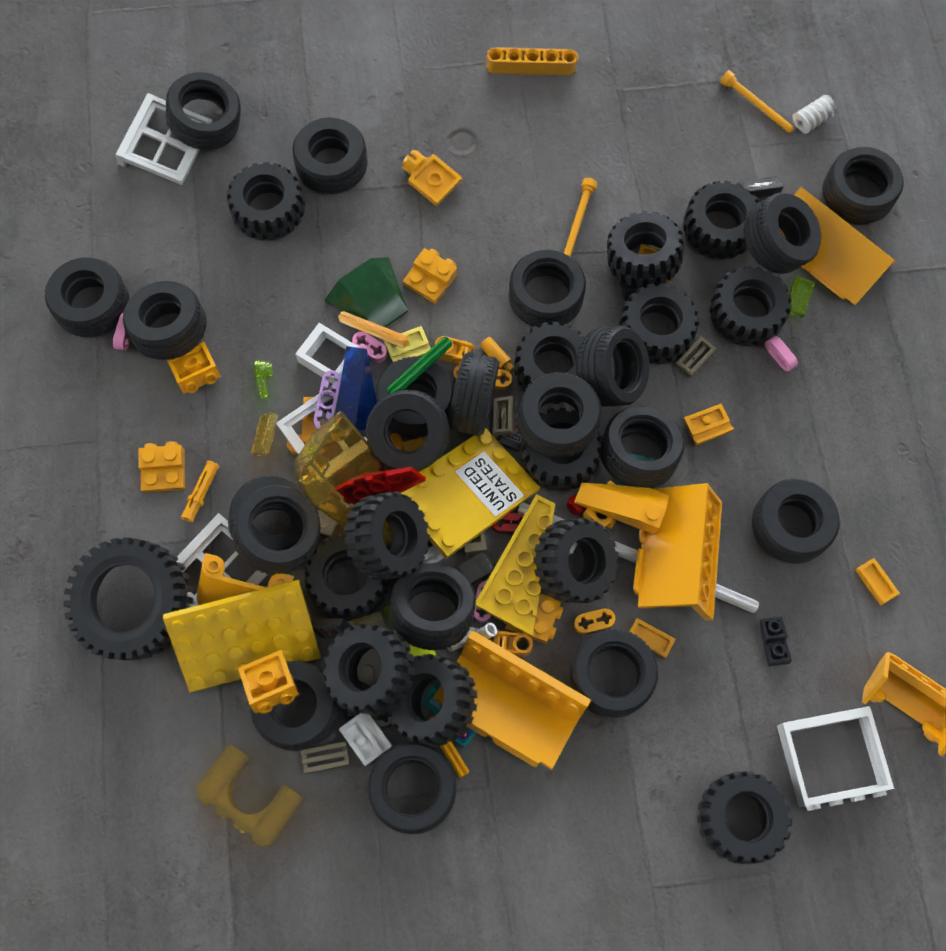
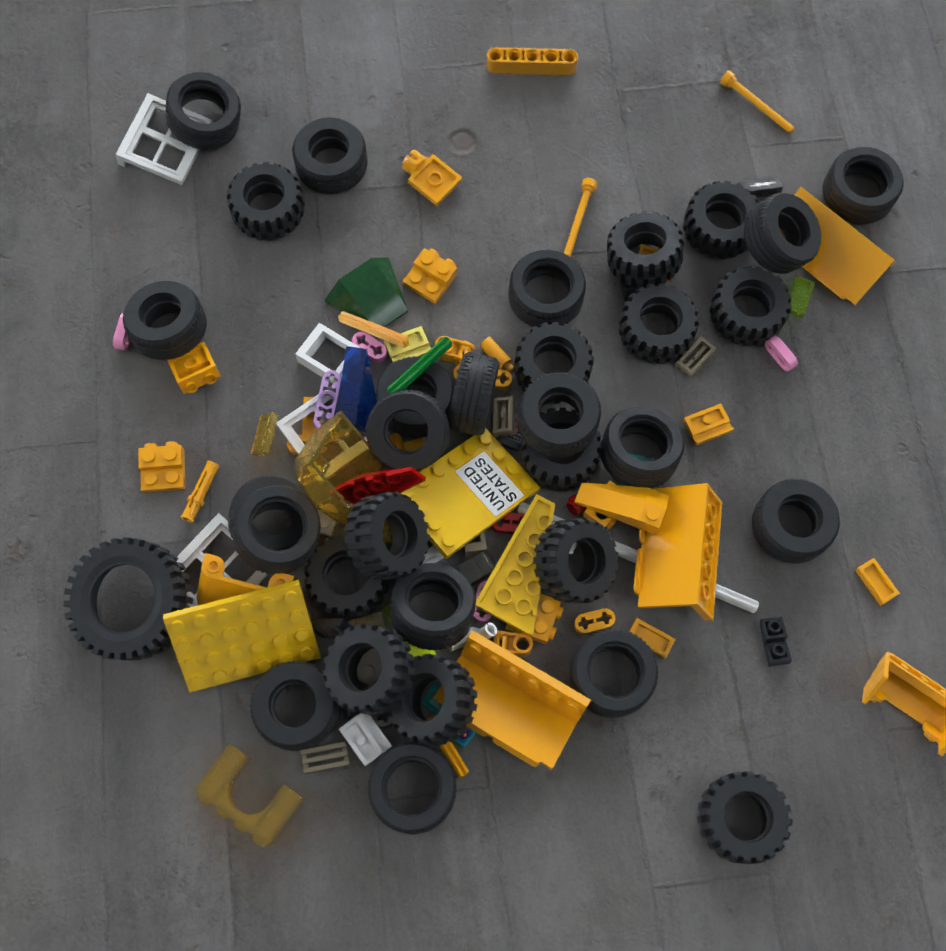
(76, 276): black tyre -> none
(262, 370): clear neon green bar -> none
(268, 682): light orange plate -> none
(630, 361): black tyre -> none
(814, 114): white piece -> none
(874, 750): white window -> none

